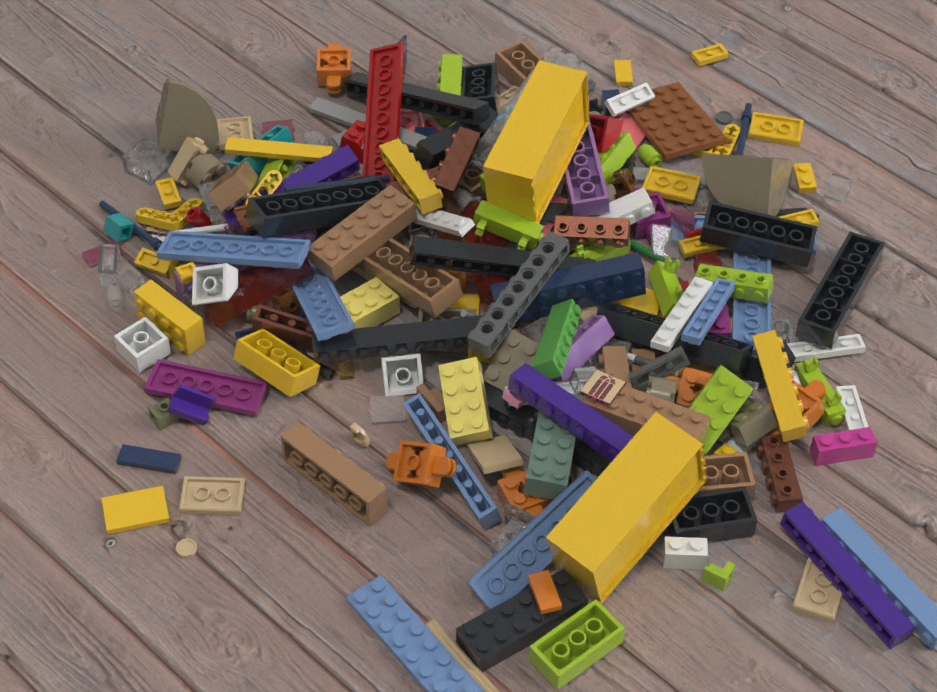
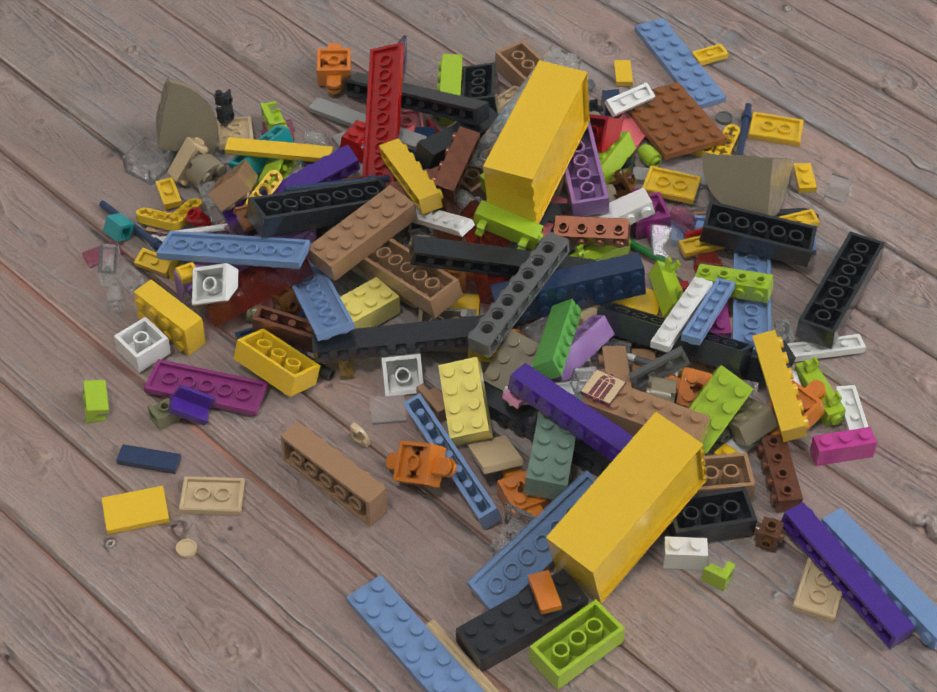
(95, 400): none -> lime hinge
(225, 112): none -> black hinge
(271, 117): none -> lime hinge
(679, 62): none -> medium blue plate
(769, 534): none -> reddish brown brick

